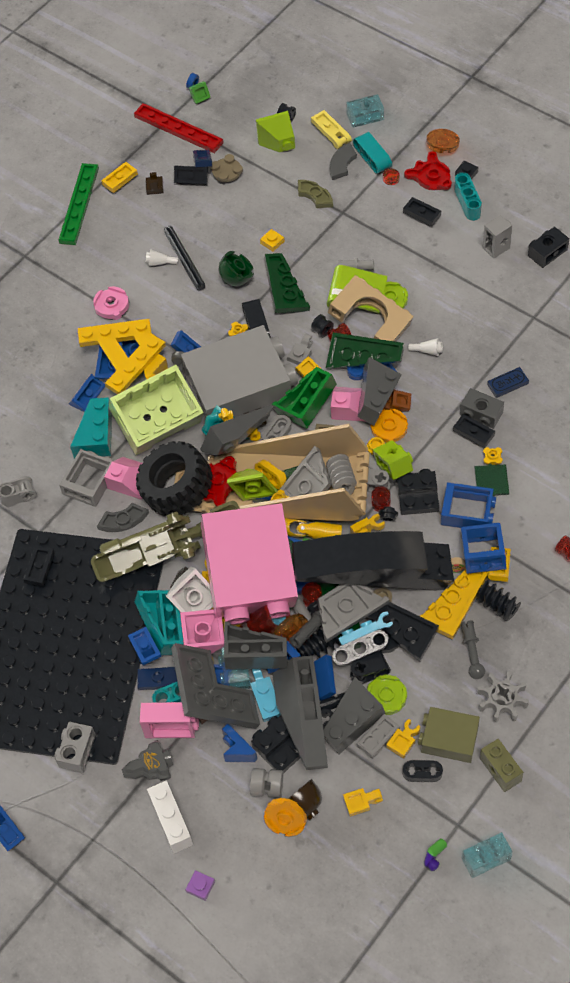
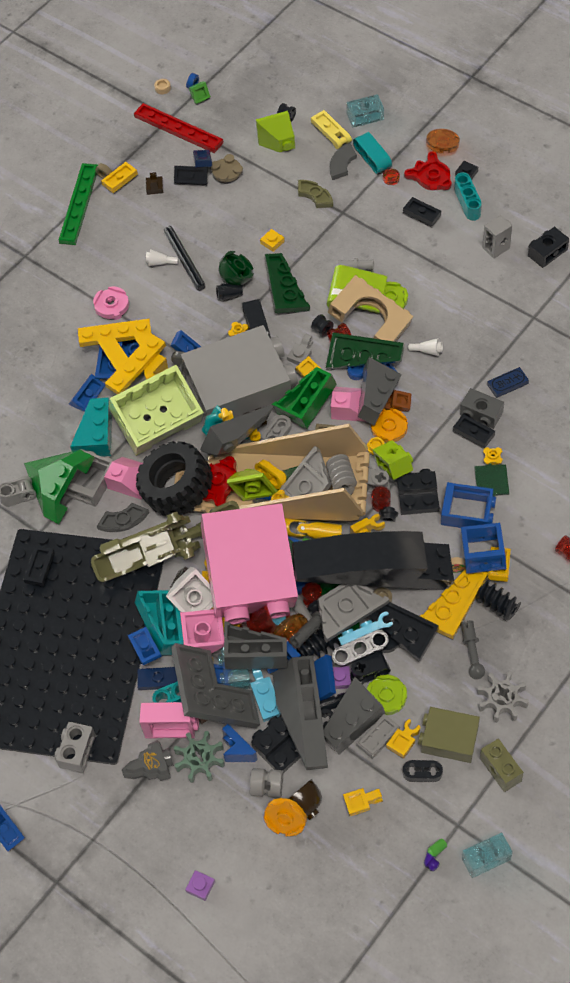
(52, 477): none -> green wedge
(103, 170): none -> dark tan tile
(162, 86): none -> tan tile
(170, 817): white brick -> none
(204, 750): none -> sand green gear
(228, 291): none -> black cone
(342, 677): none -> medium lavender plate

